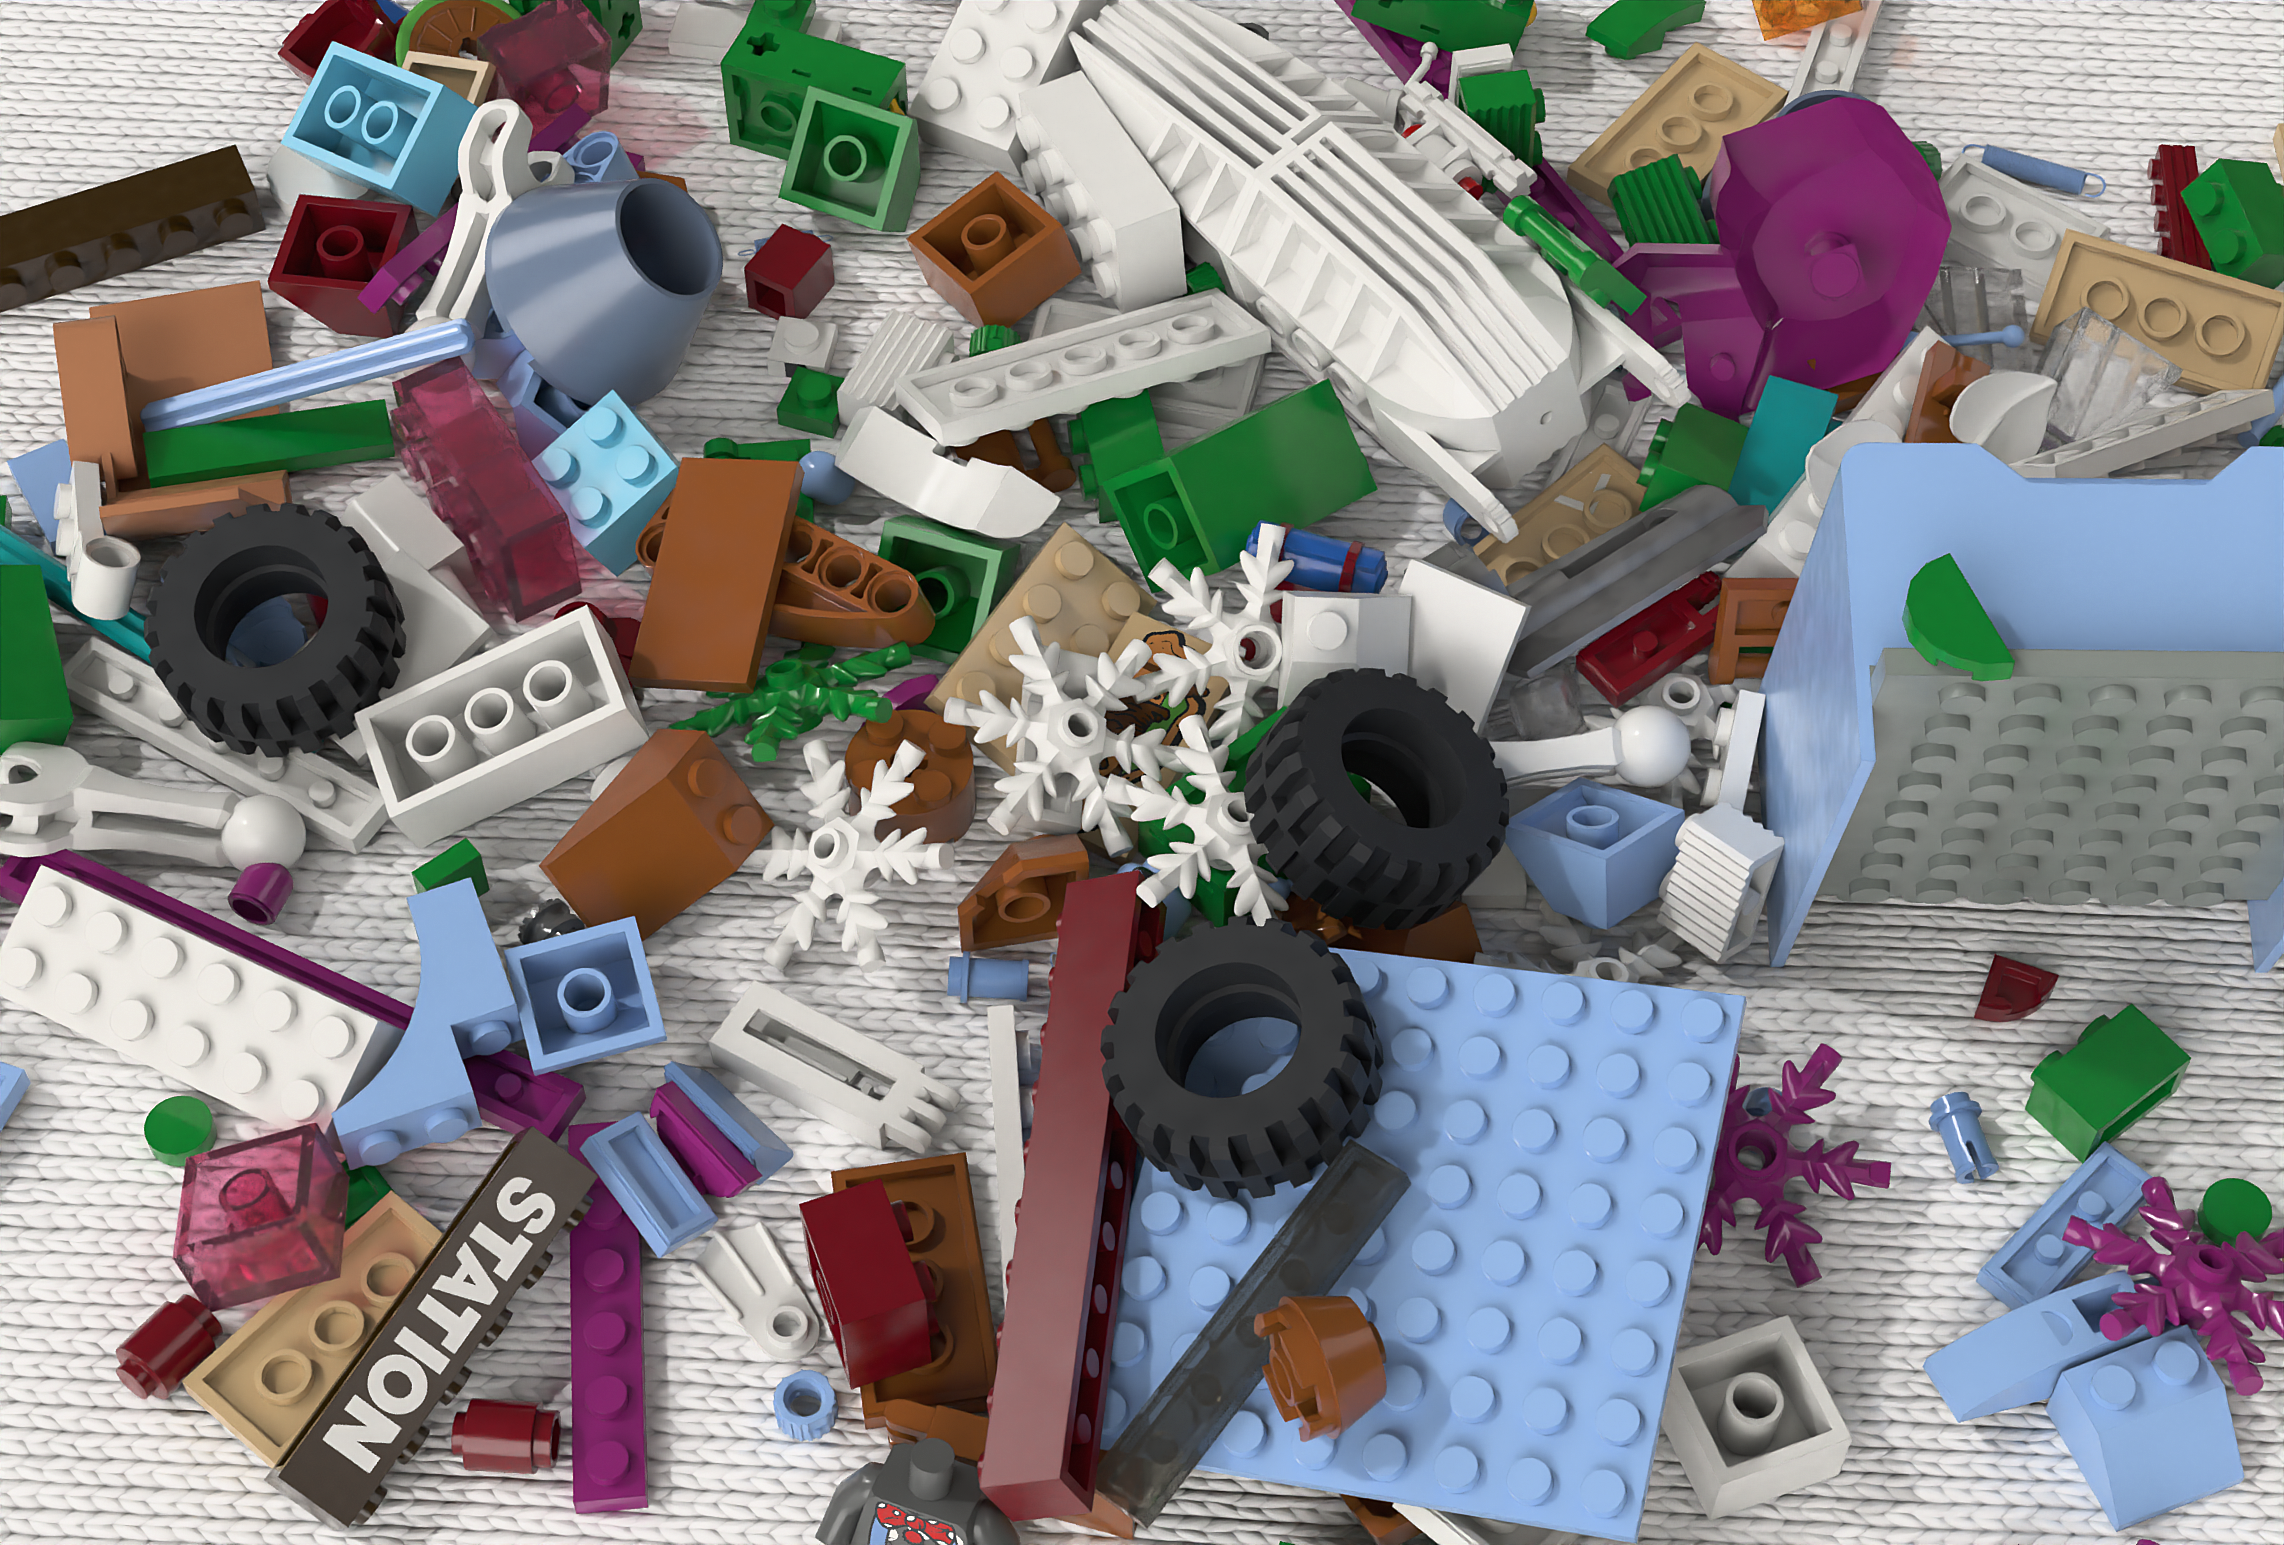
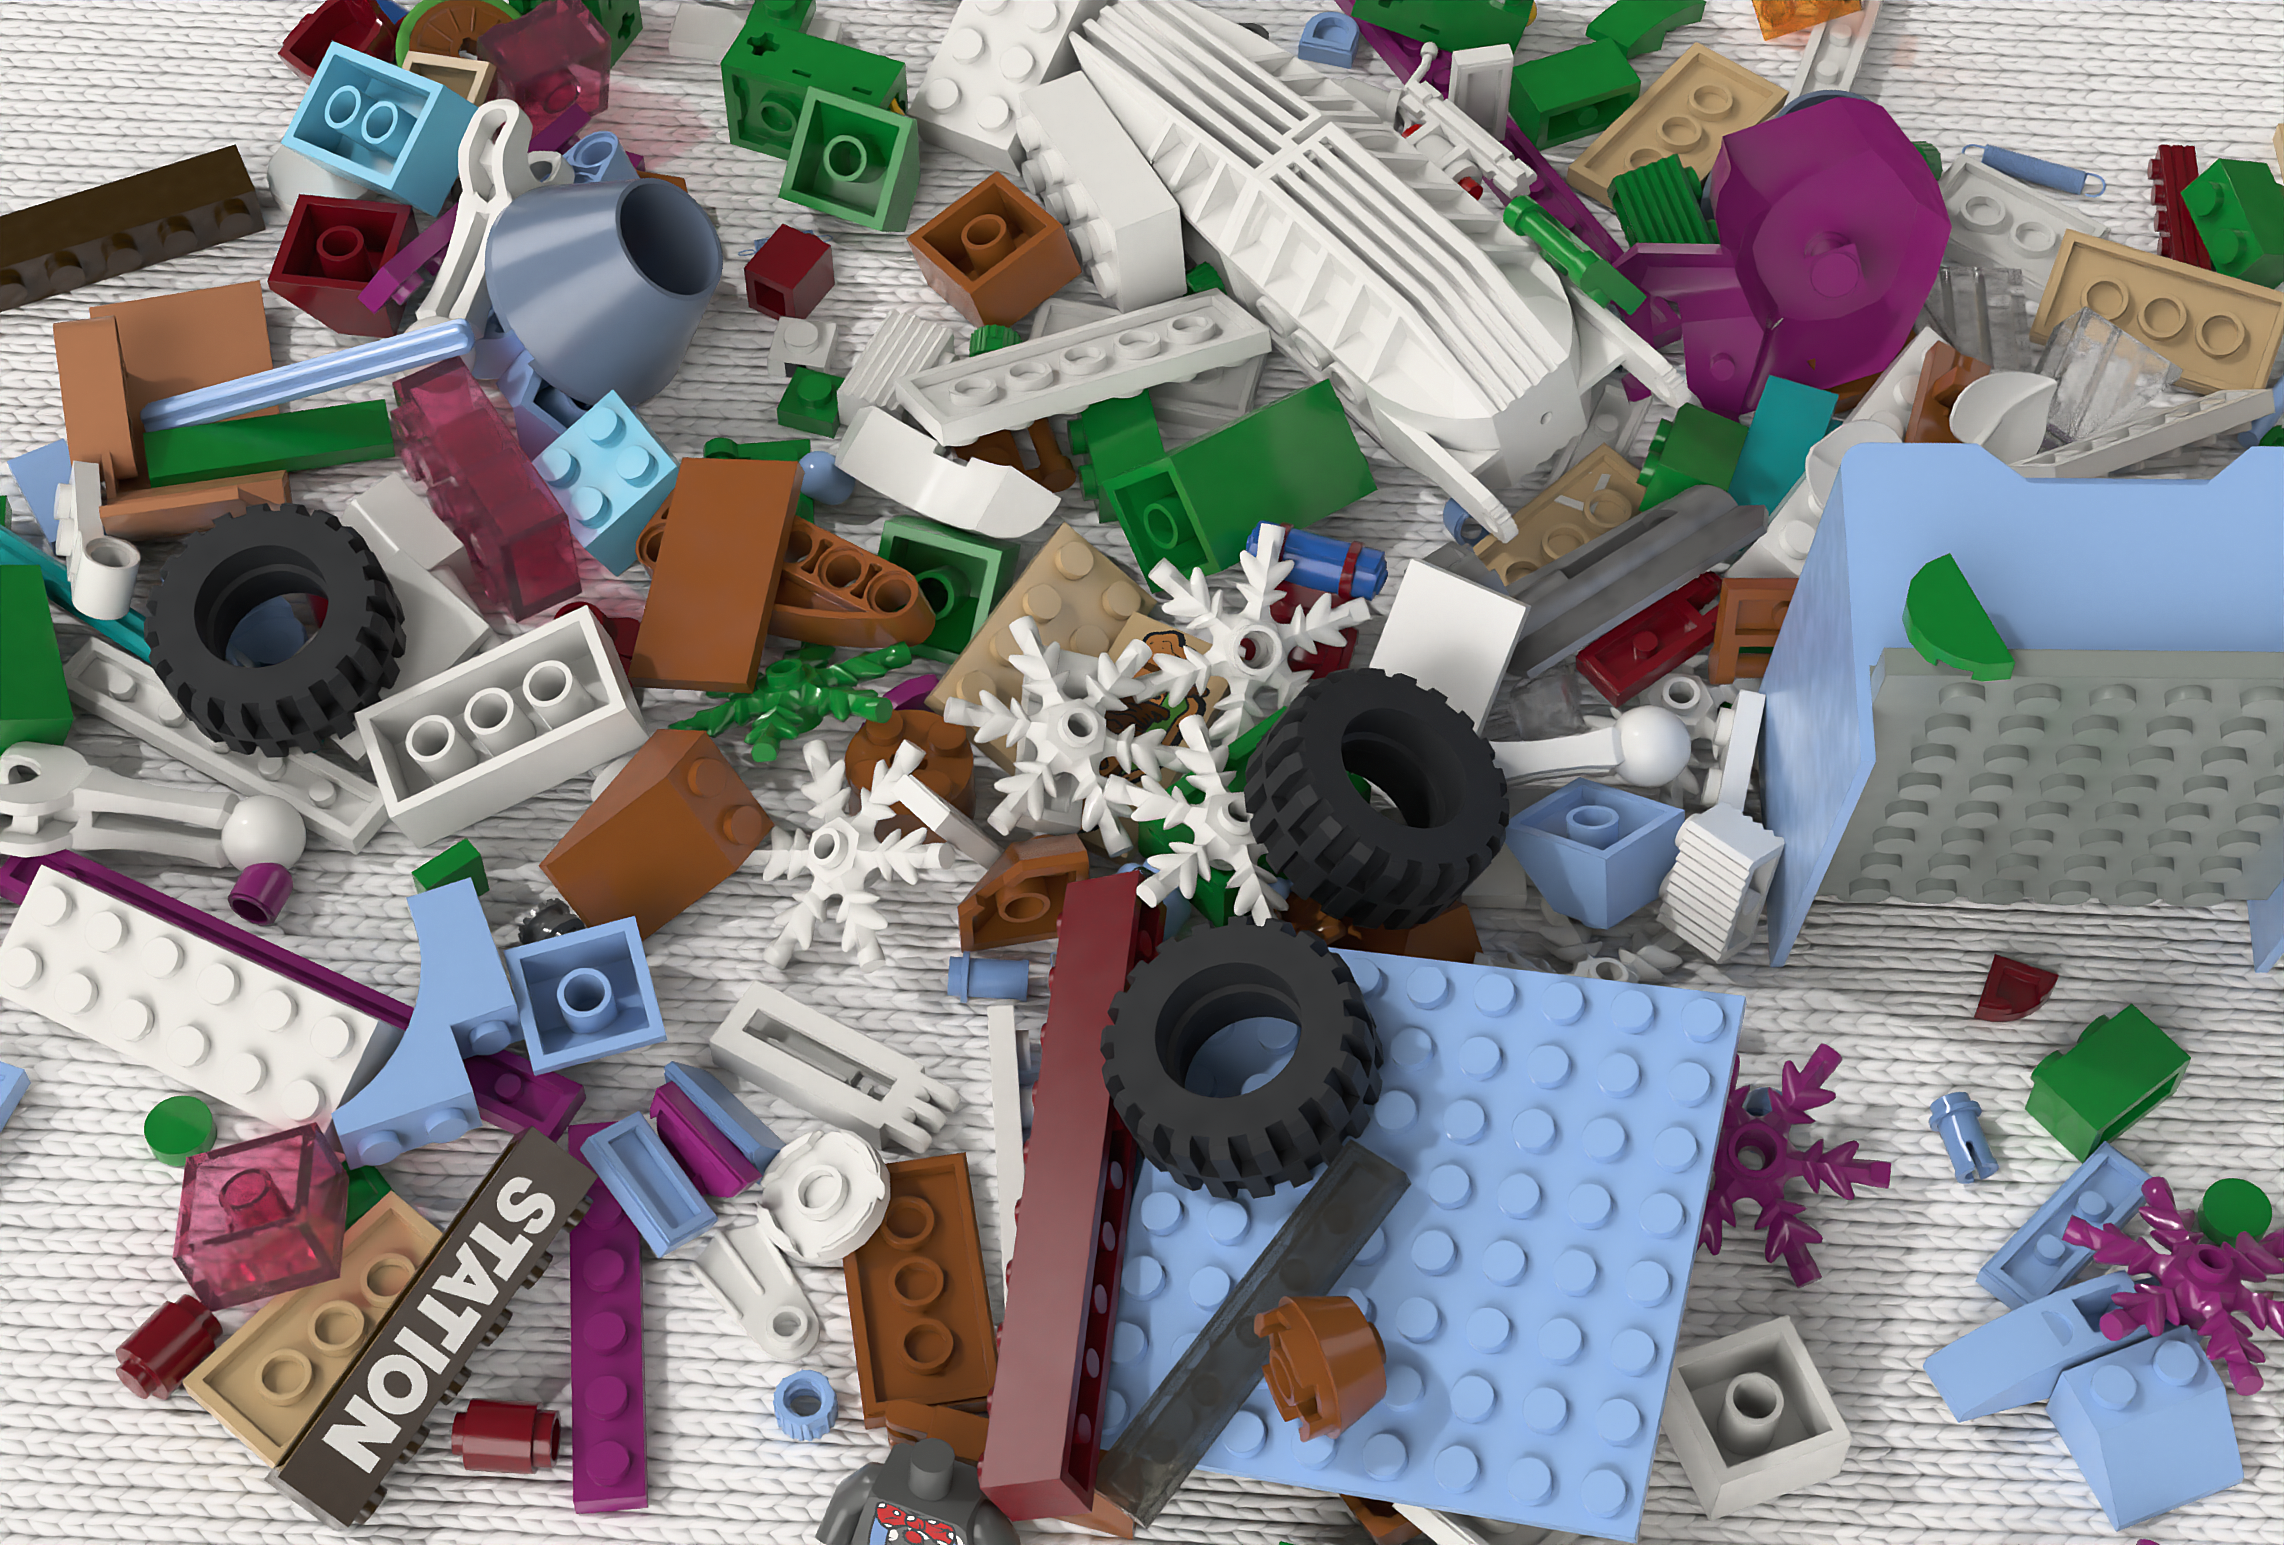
(824, 1195): none -> white tile
(867, 1283): dark red slope -> none
(947, 821): none -> white tile
(1330, 40): none -> light blue tile
(1340, 632): white slope -> none
(1508, 111): green brick -> none
(1572, 93): none -> green brick
(2011, 336): light blue hinge -> none

